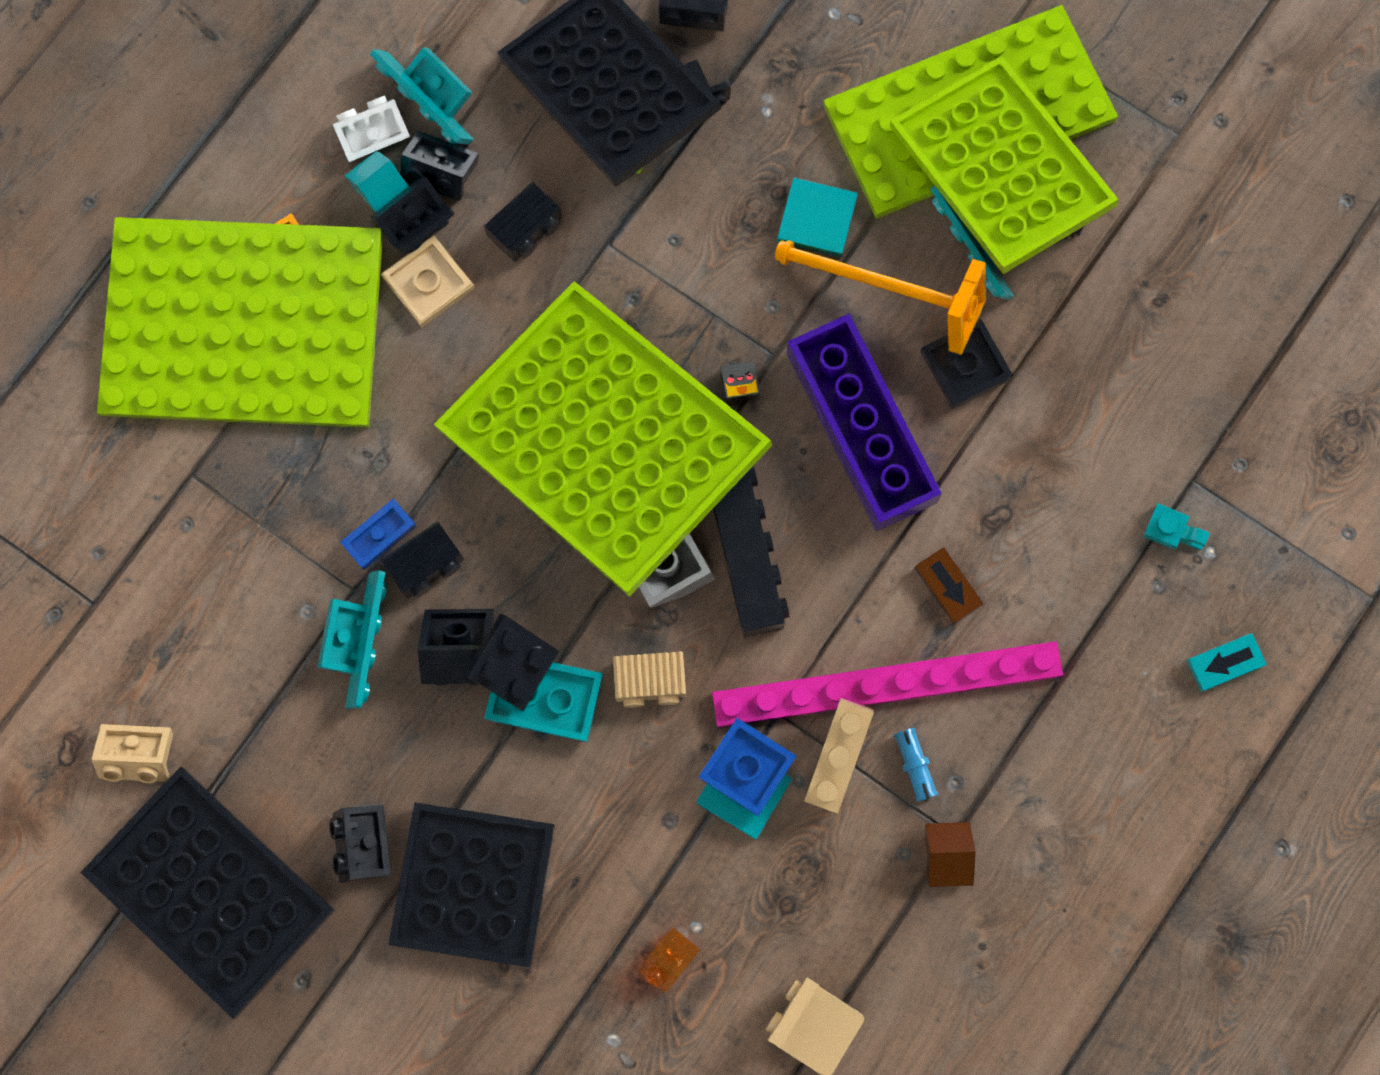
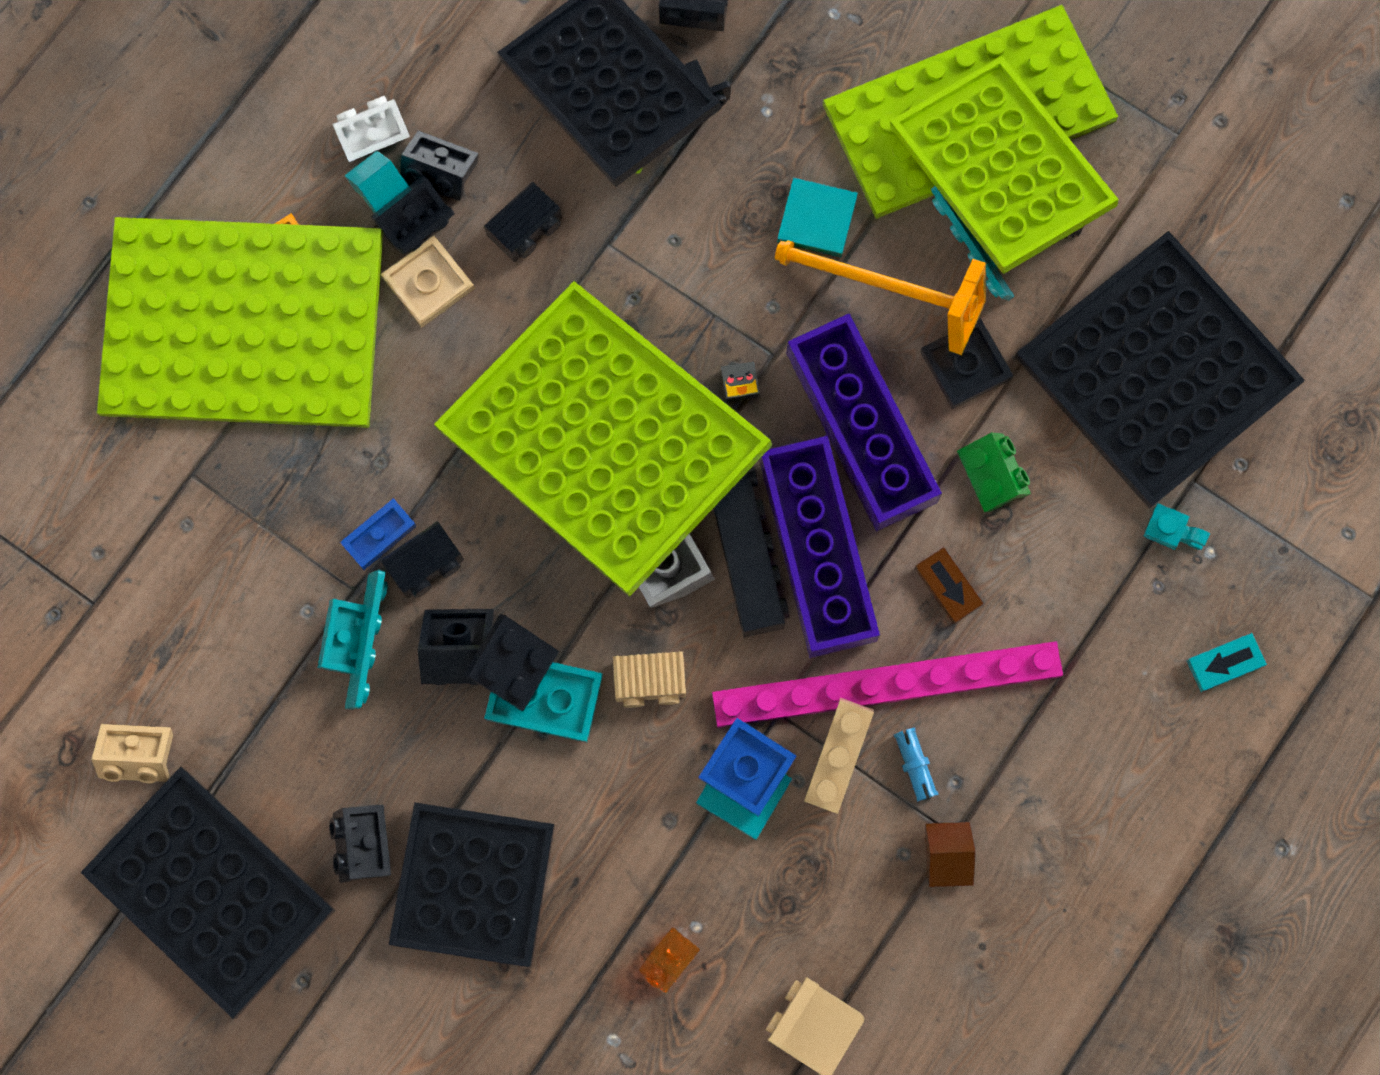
(432, 87): teal bracket -> none
(819, 547): none -> dark purple brick
(994, 471): none -> green bracket
(1159, 369): none -> black plate

